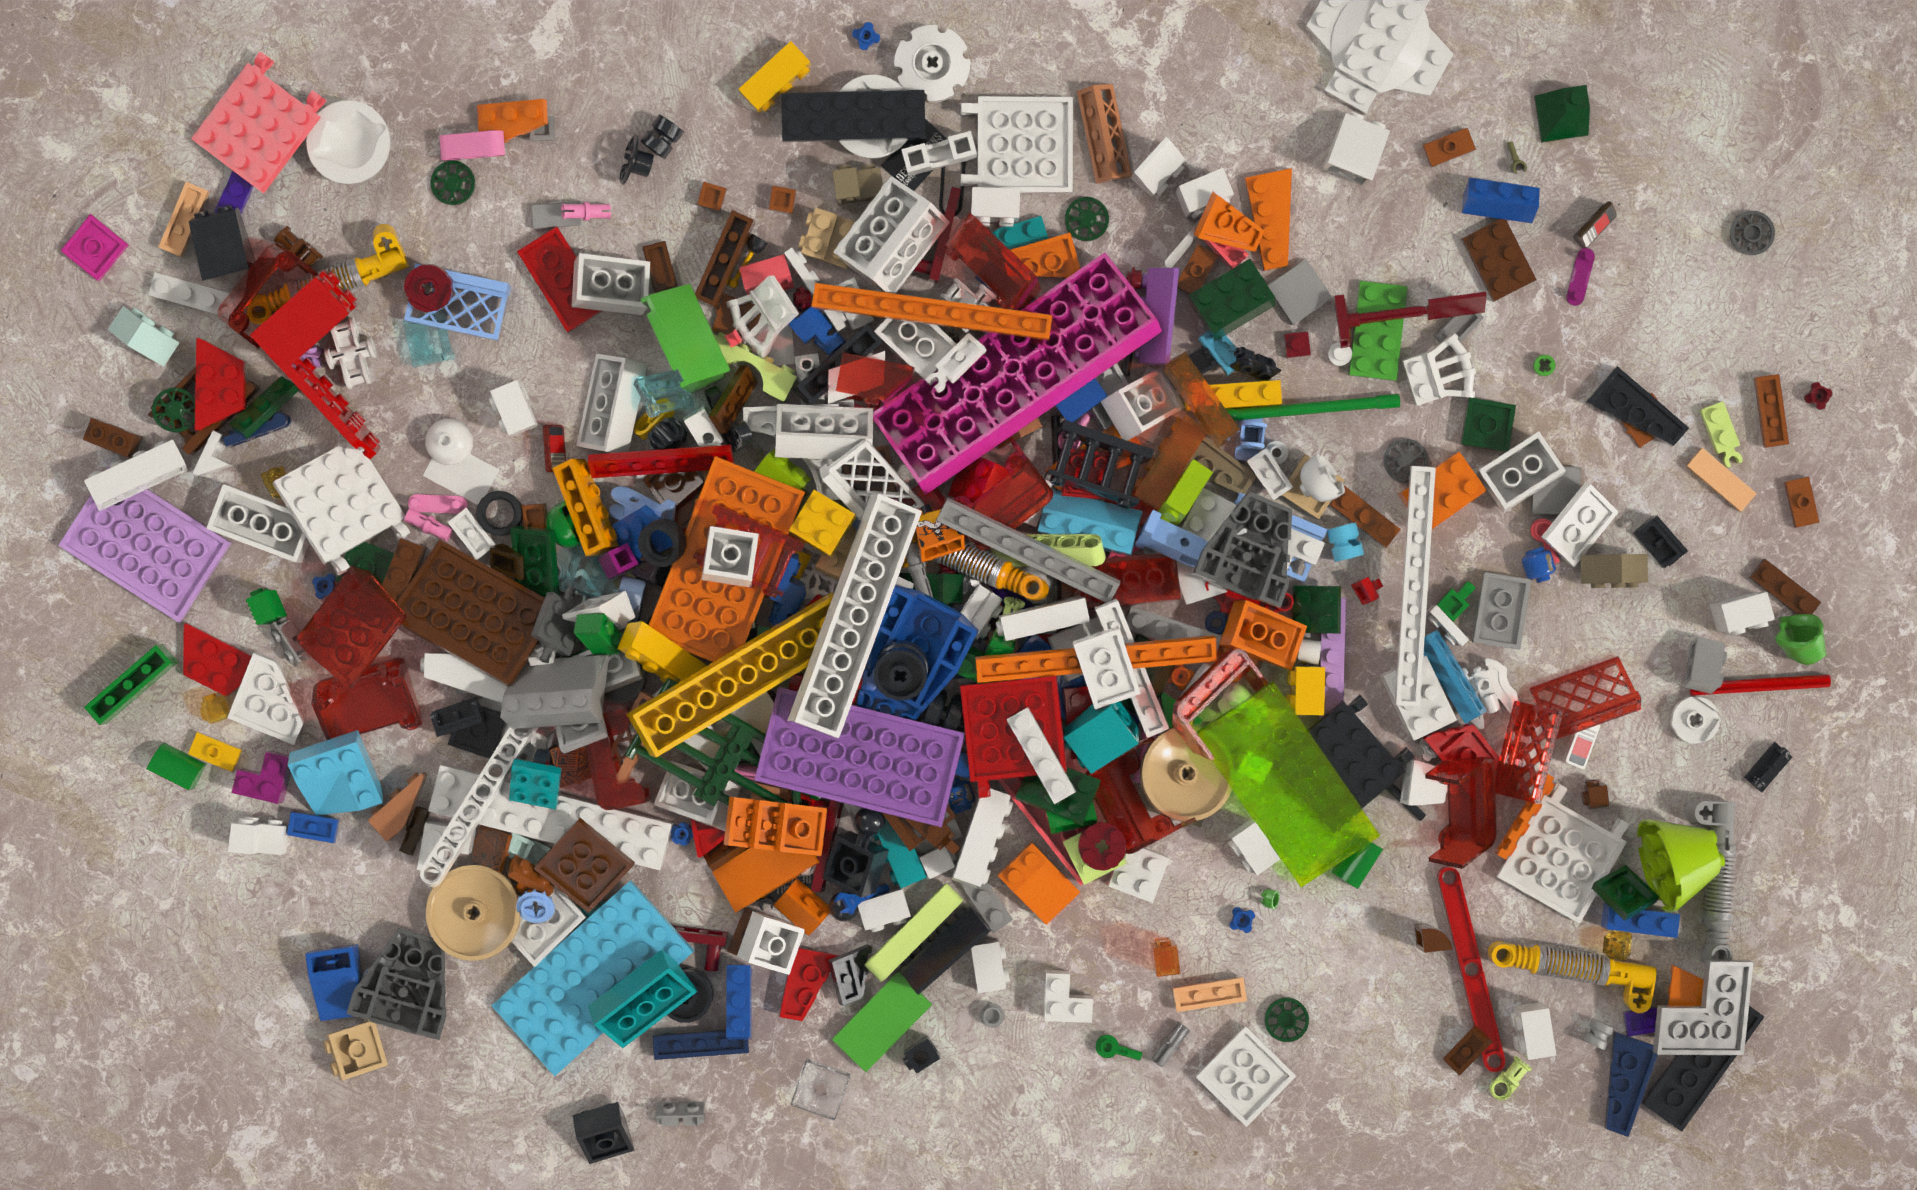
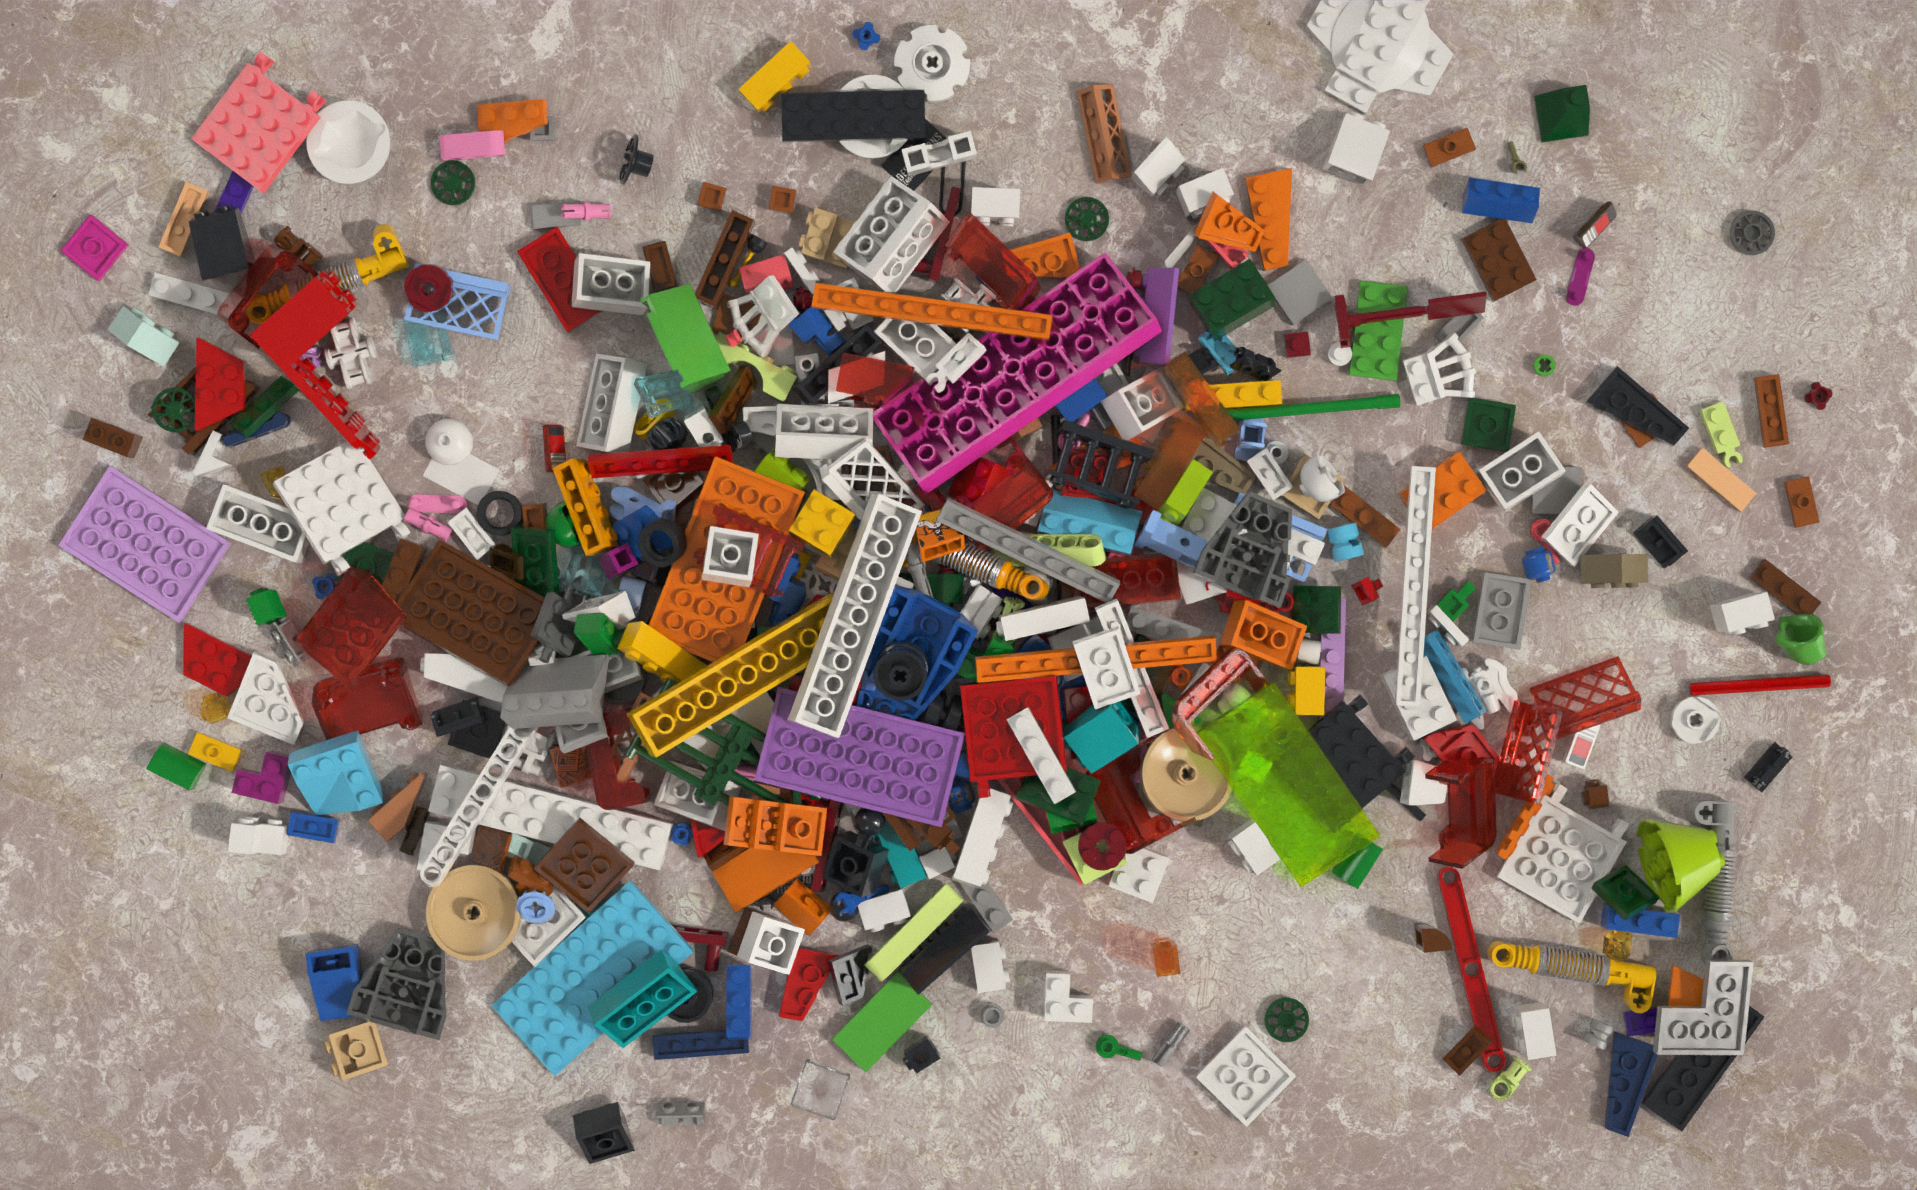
(131, 684): green brick -> none
(136, 474): white brick -> none
(514, 408): white brick -> none
(535, 781): teal plate -> none
(662, 127): black wheel -> none
(856, 185): dark tan brick -> none
(1022, 233): teal hinge -> none
(1023, 143): white plate -> none
(1038, 882): orange slope -> none
(1209, 994): light nougat plate -> none
(1216, 629): dark blue plate -> none
(1246, 925): blue plate -> none
(1271, 898): bright green hinge -> none
(1404, 459): dark grey wheel -> none
(1705, 665): light grey brick -> none

